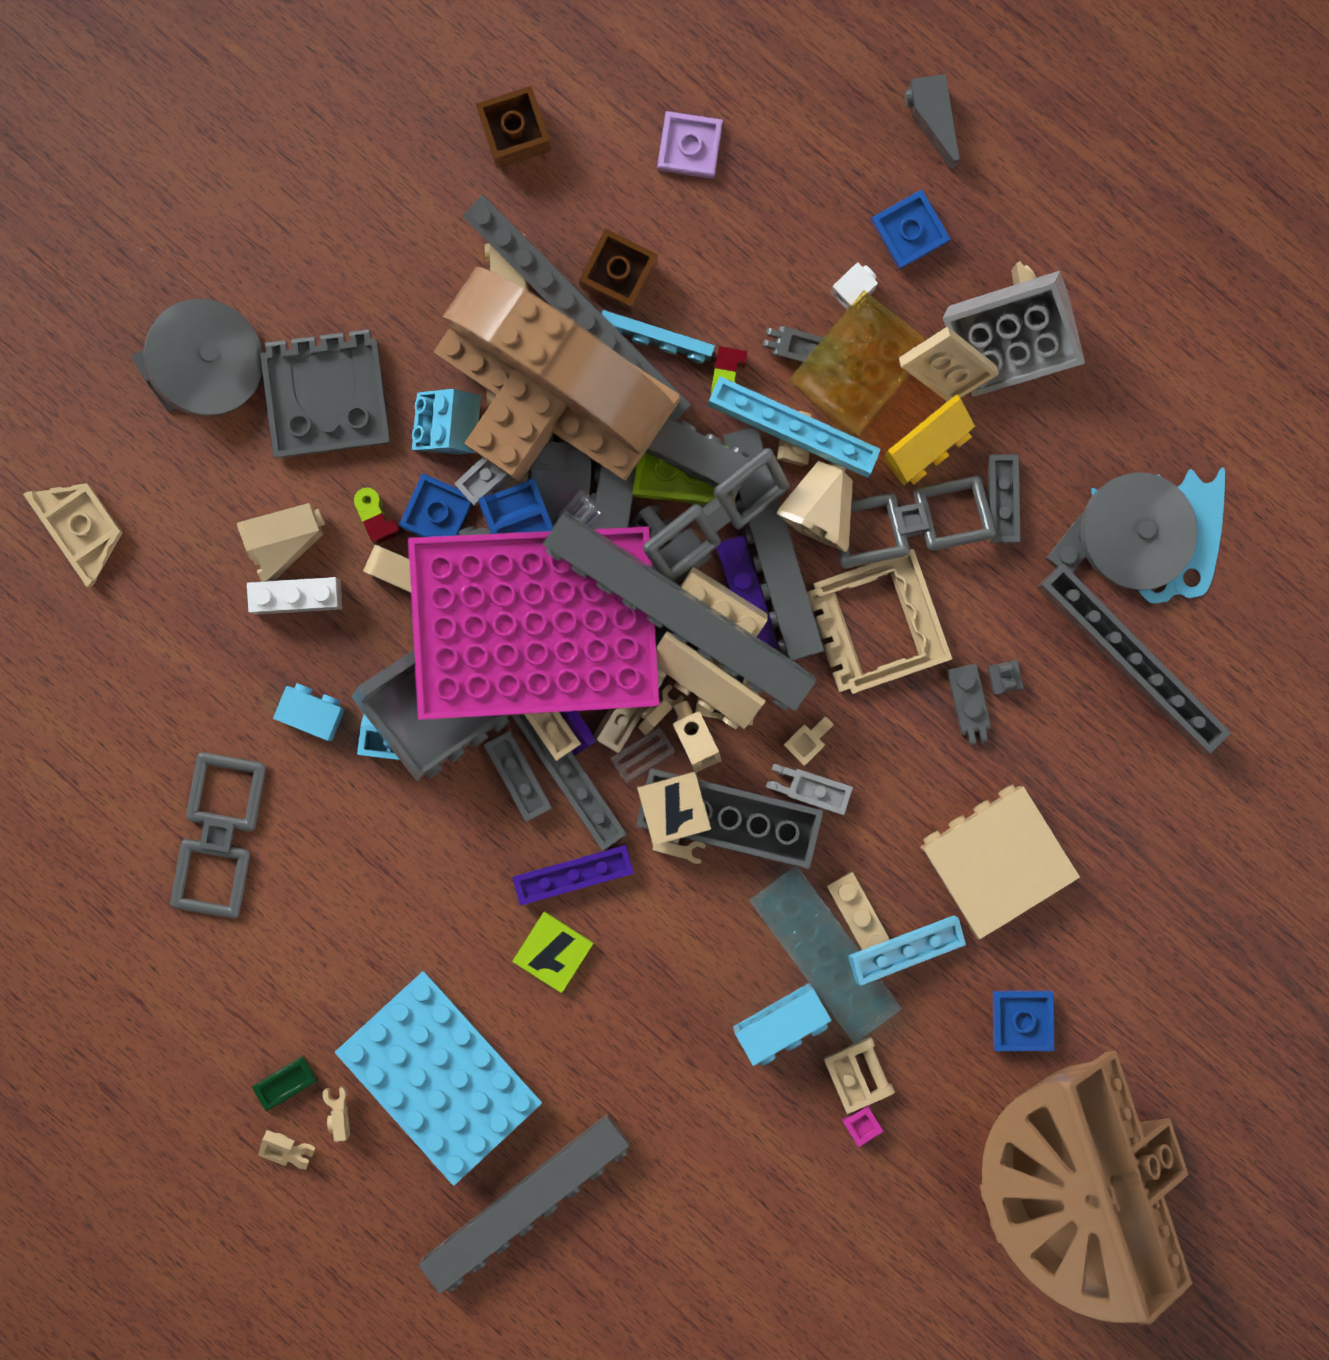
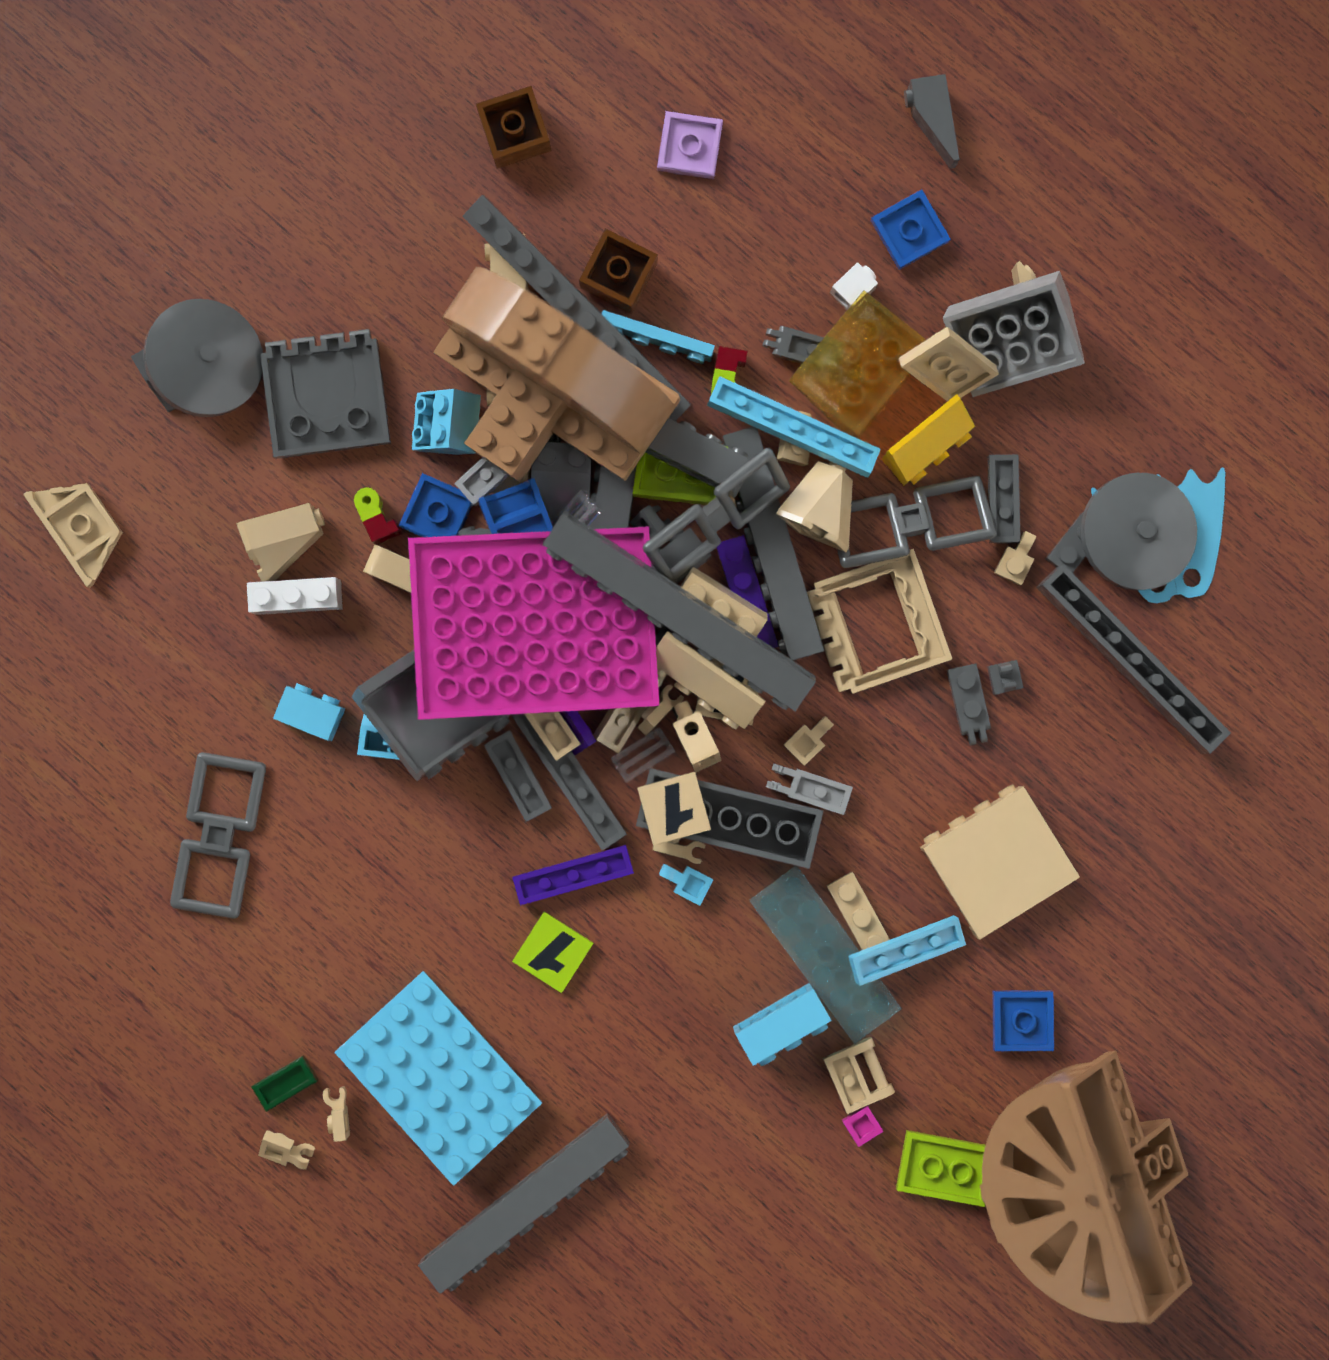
(690, 884): none -> medium azure plate
(941, 1168): none -> lime plate
(1015, 562): none -> tan plate

